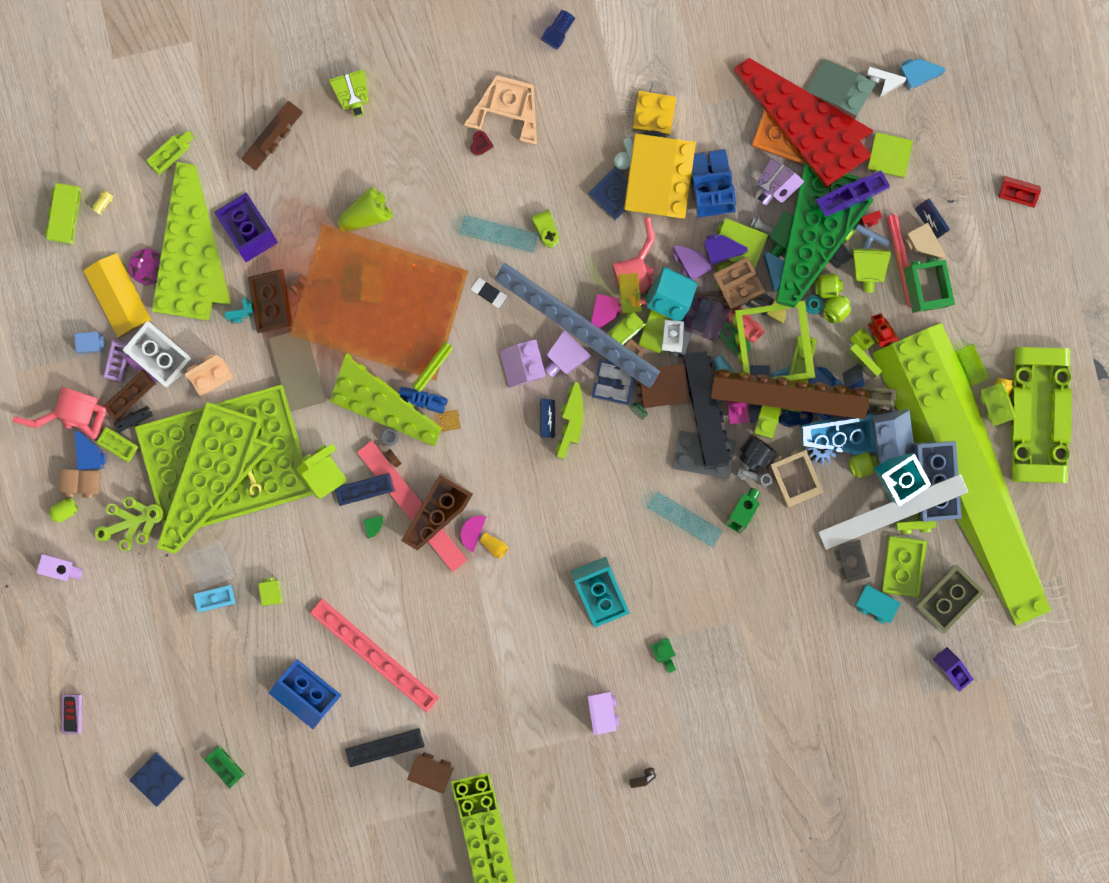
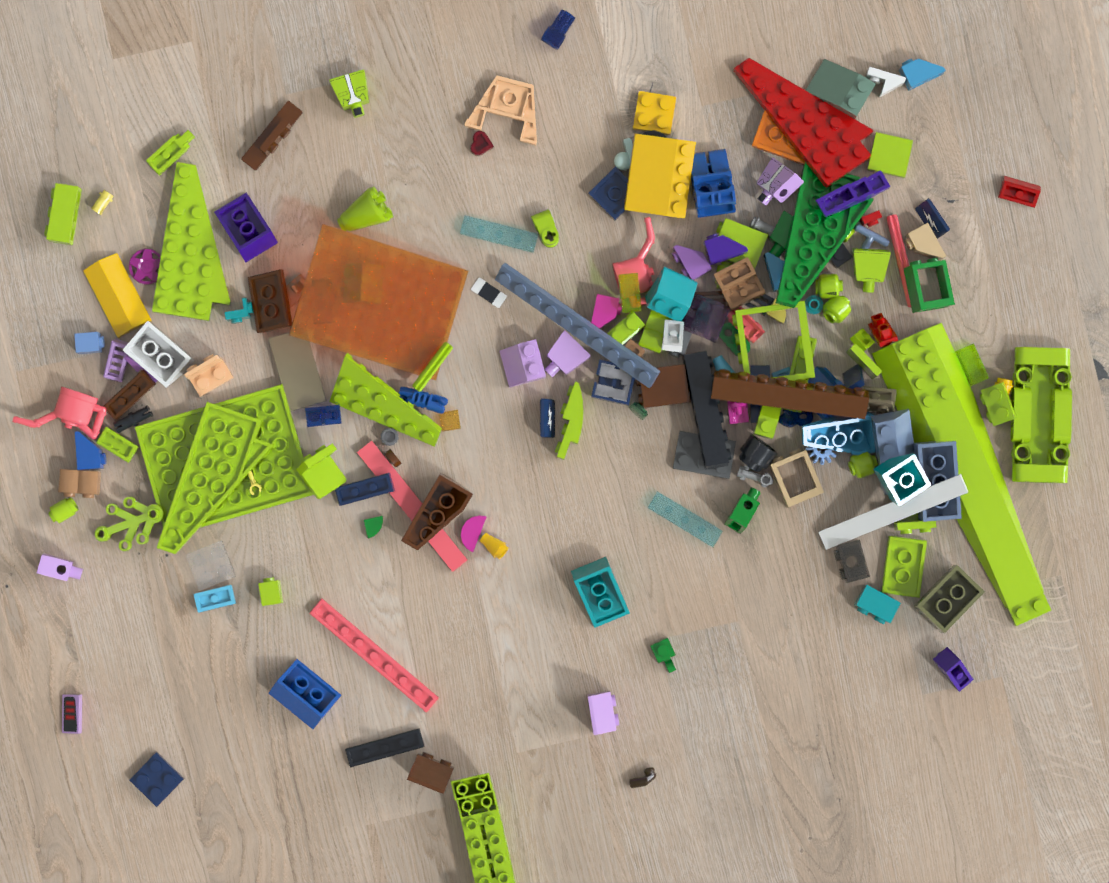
(224, 766): green hinge -> none
(323, 415): none -> clear blue hips

